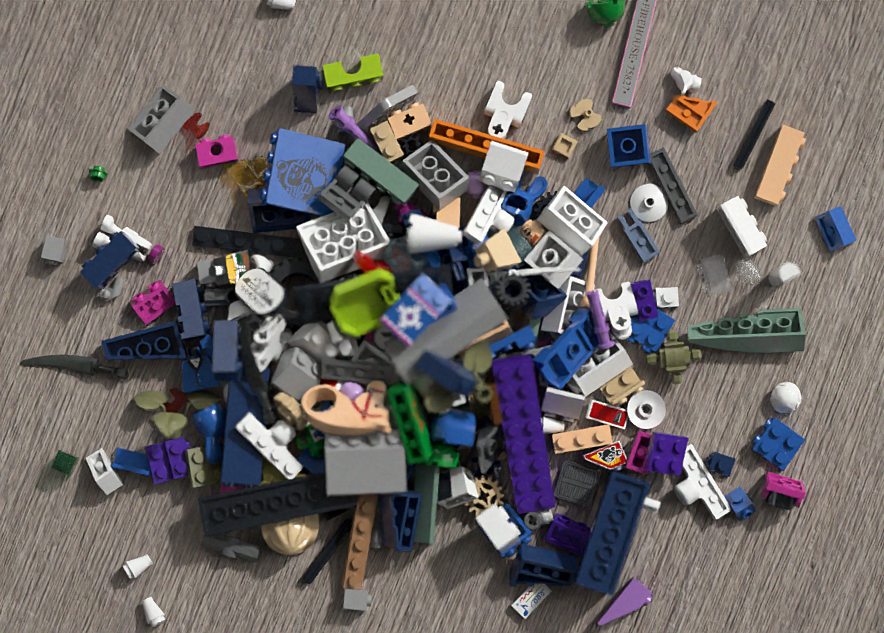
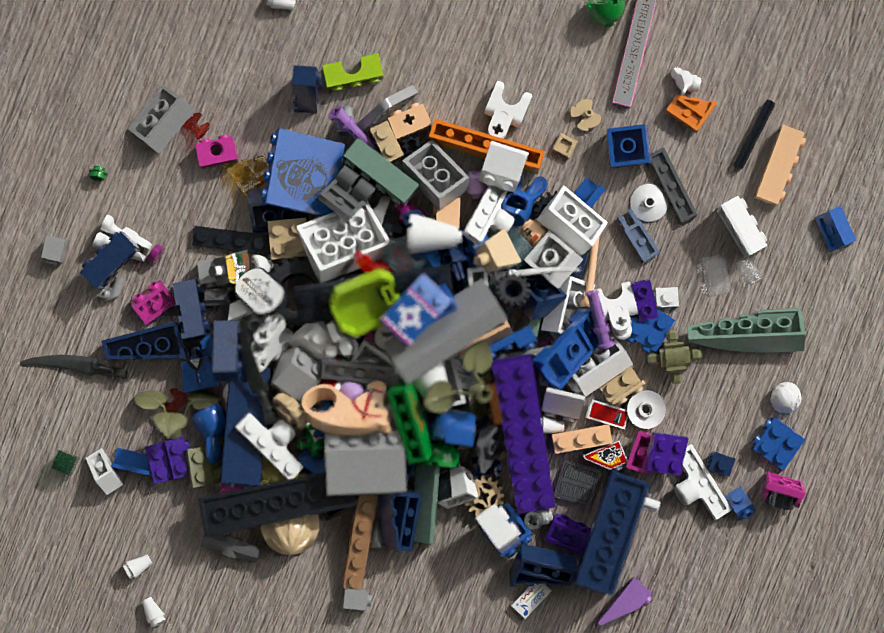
(285, 240): none -> tan plate
(327, 551): black axle -> none
(447, 373): dark blue slope -> none
(783, 274): white brick -> none

